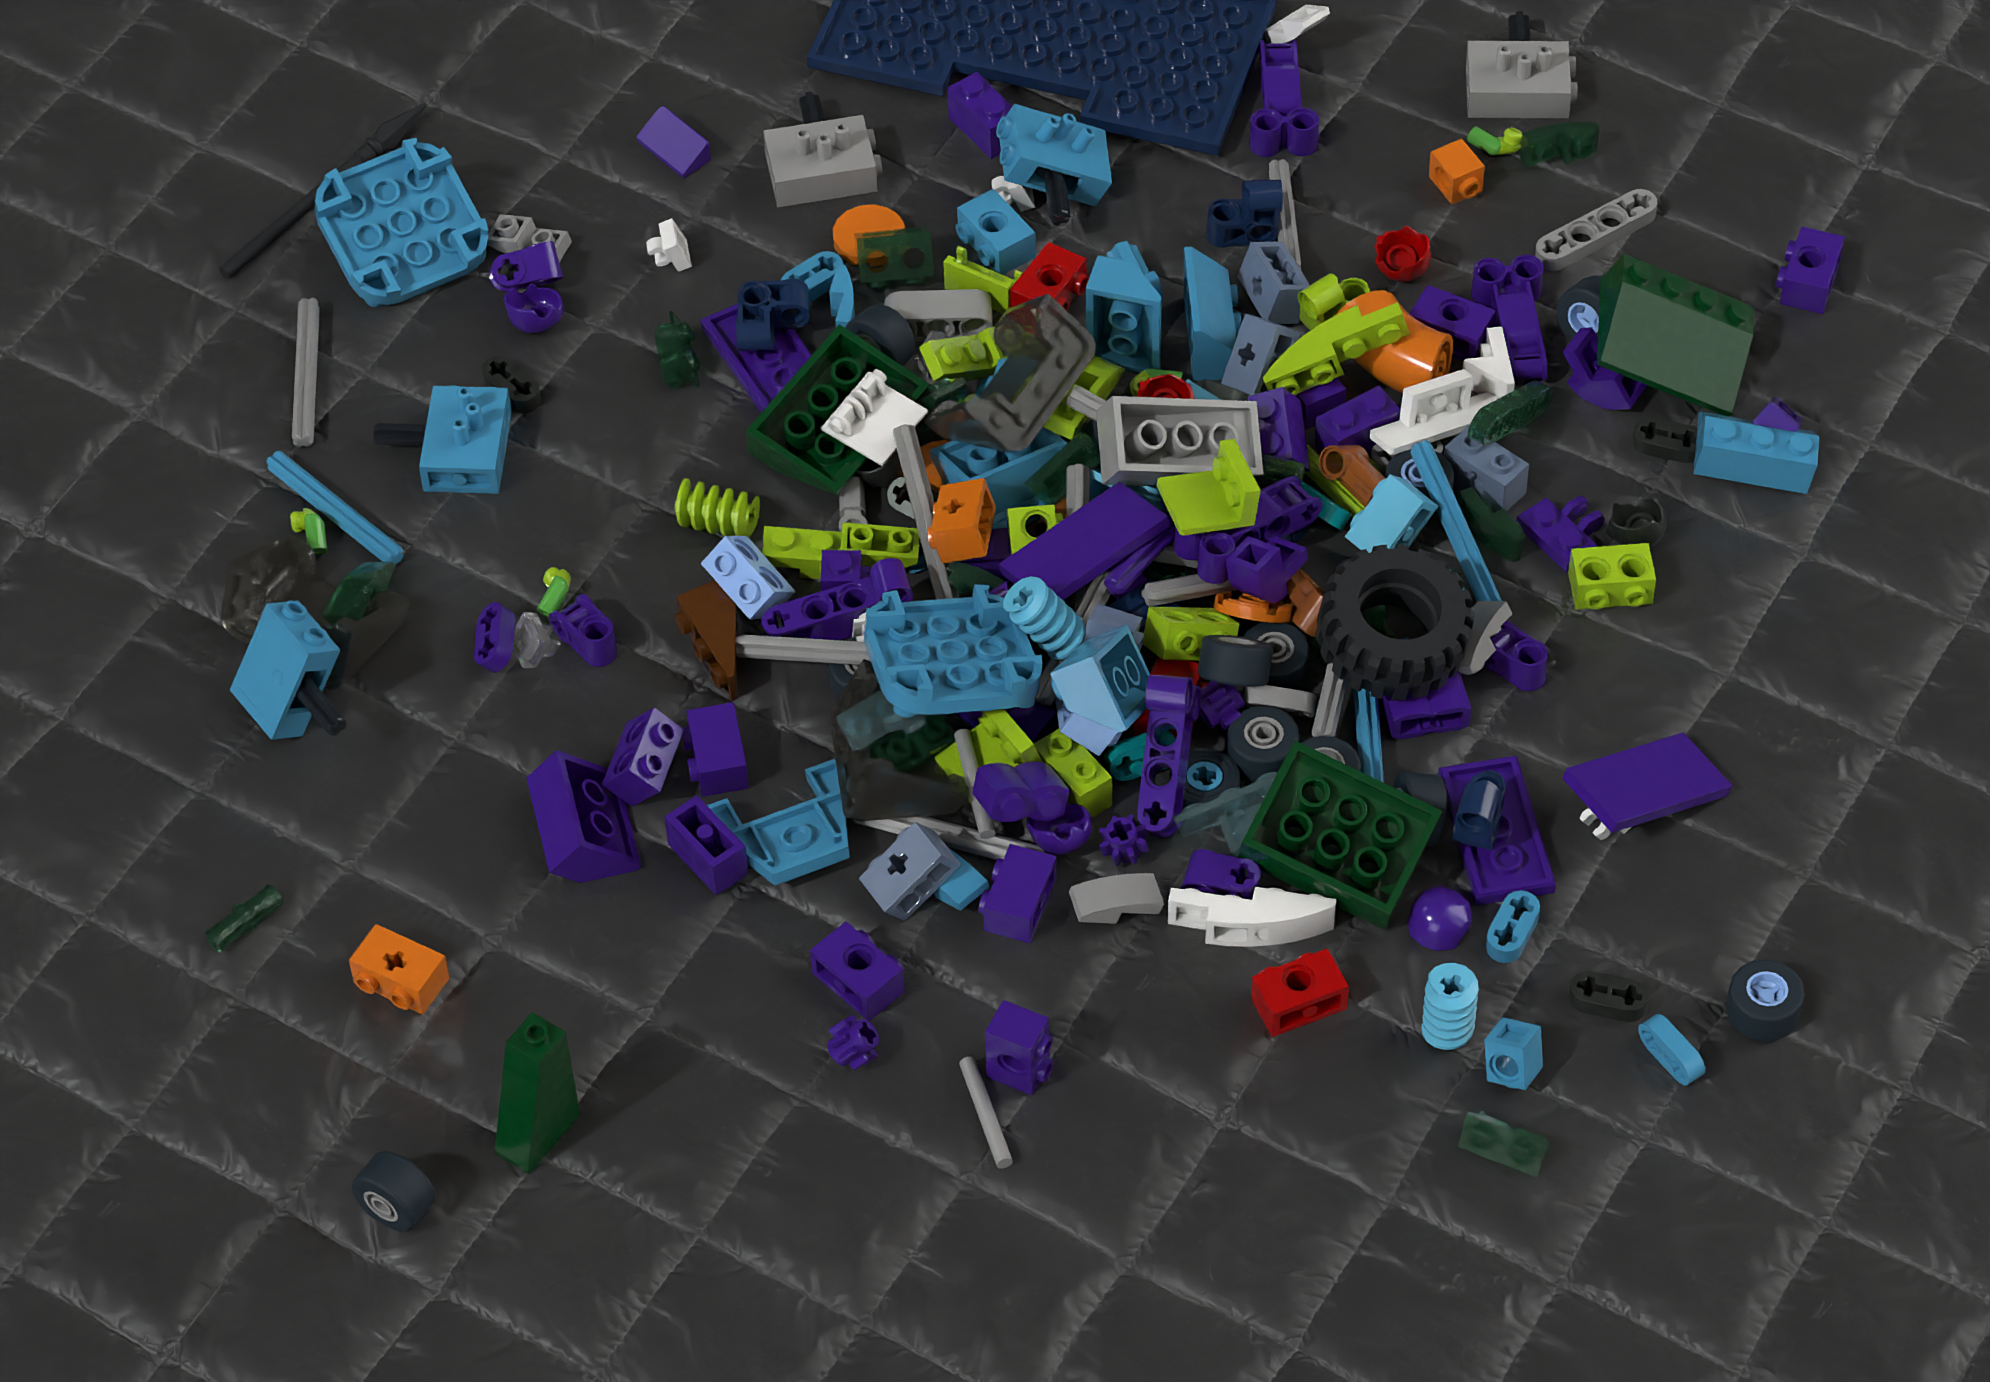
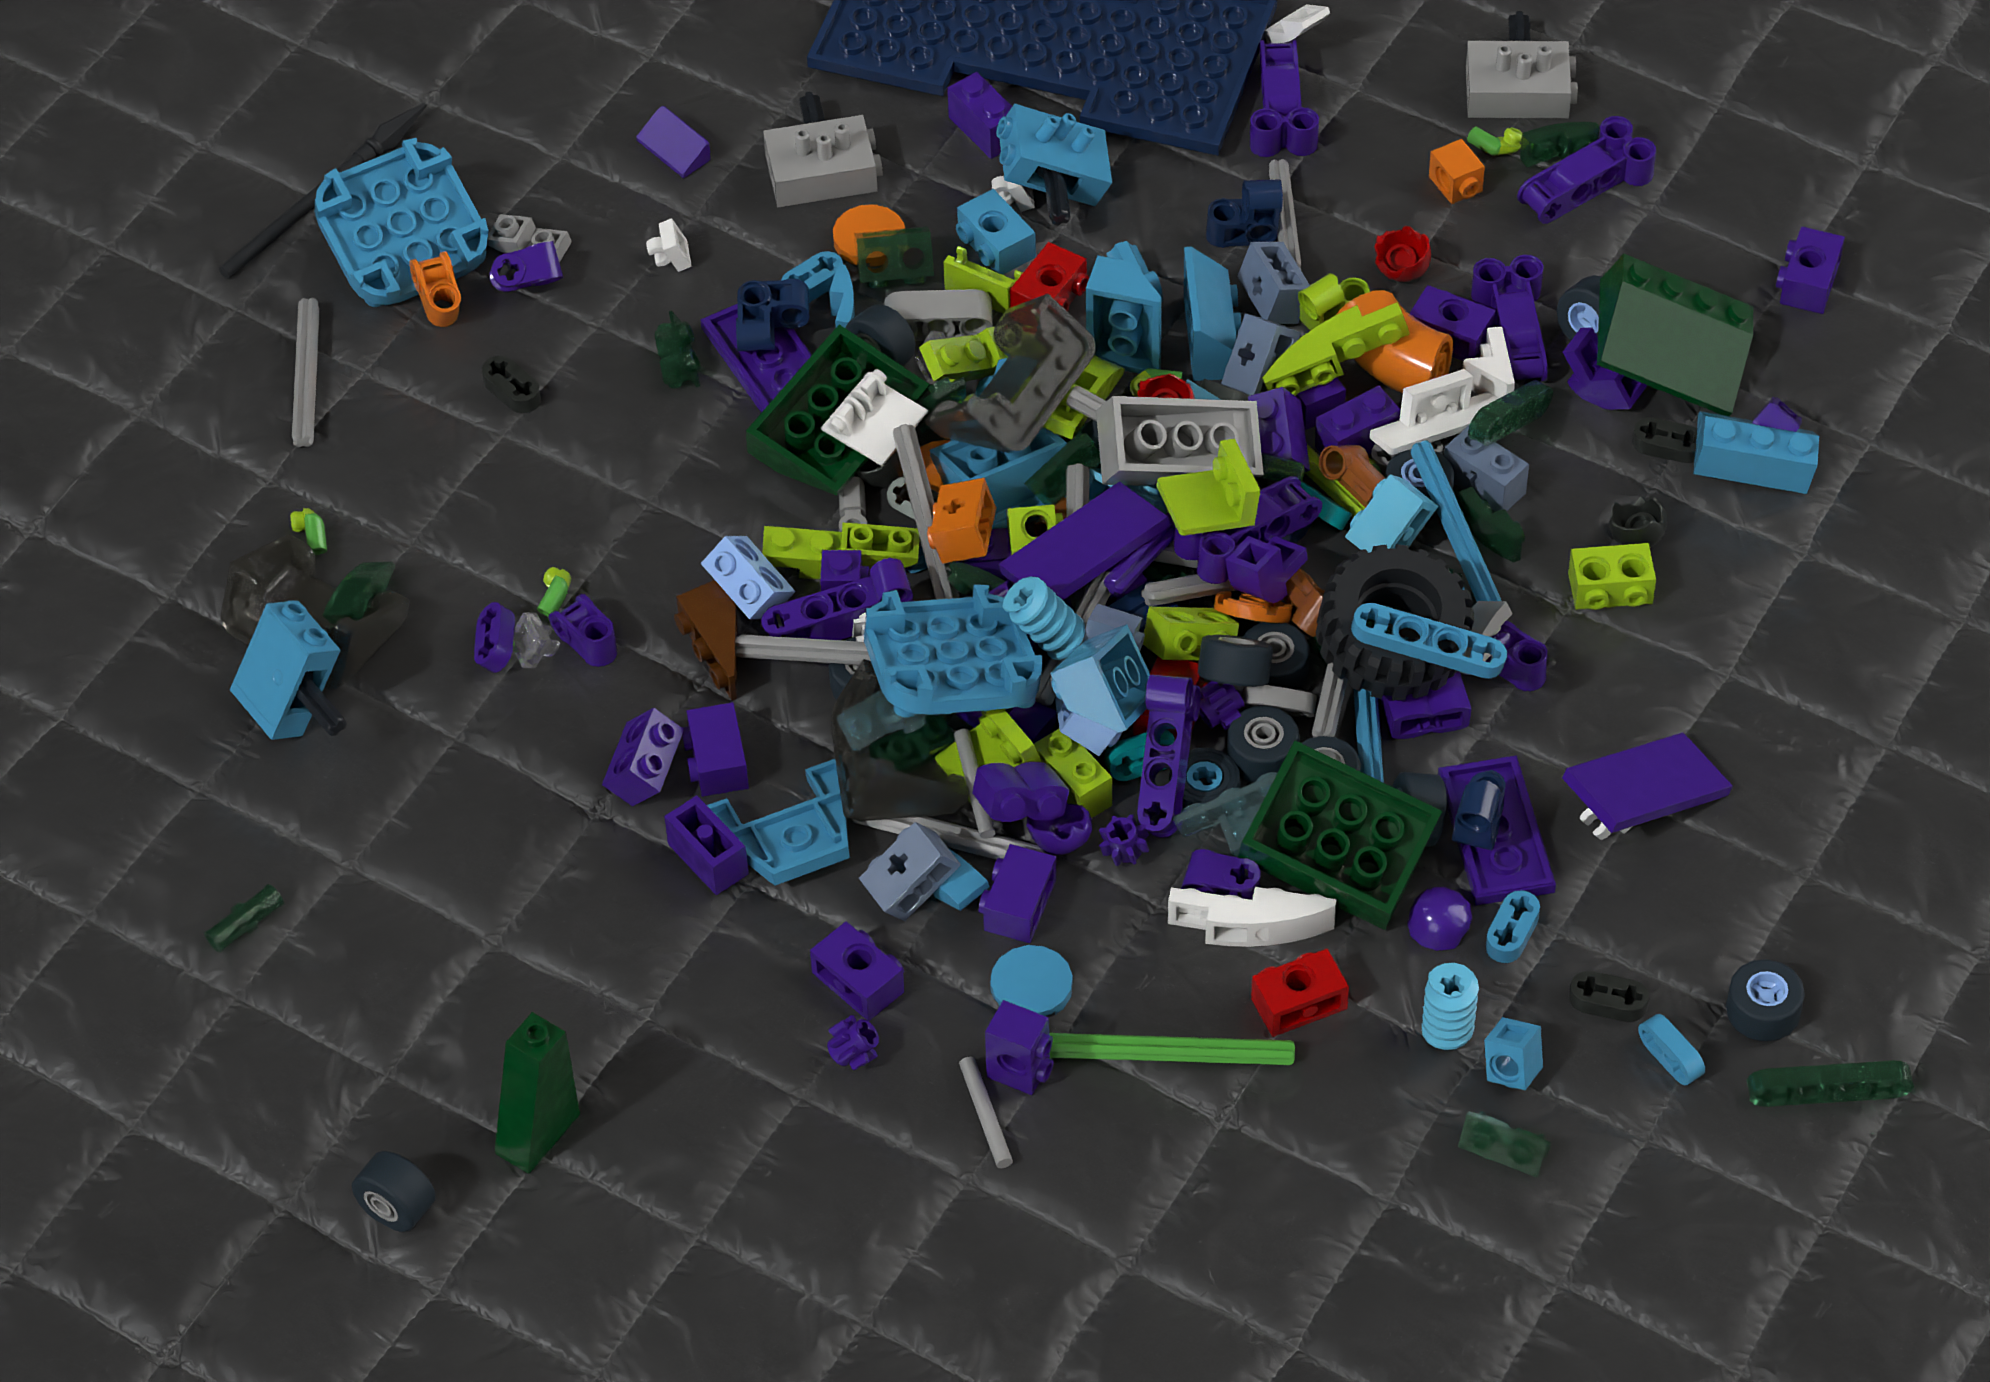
(334, 508): dark azure axle -> none
(399, 969): orange brick -> none
(436, 282): none -> orange piece
(461, 439): dark azure piece -> none
(533, 309): dark purple hair -> none
(580, 820): dark purple slope -> none
(716, 512): lime piece -> none
(1032, 979): none -> dark azure tile
(1108, 897): light grey slope -> none
(1172, 1049): none -> bright green axle
(1427, 646): none -> dark azure beam
(1555, 530): dark purple hinge -> none
(1591, 171): none -> dark purple piece
(1598, 232): light grey beam -> none
(1830, 1083): none -> clear green beam

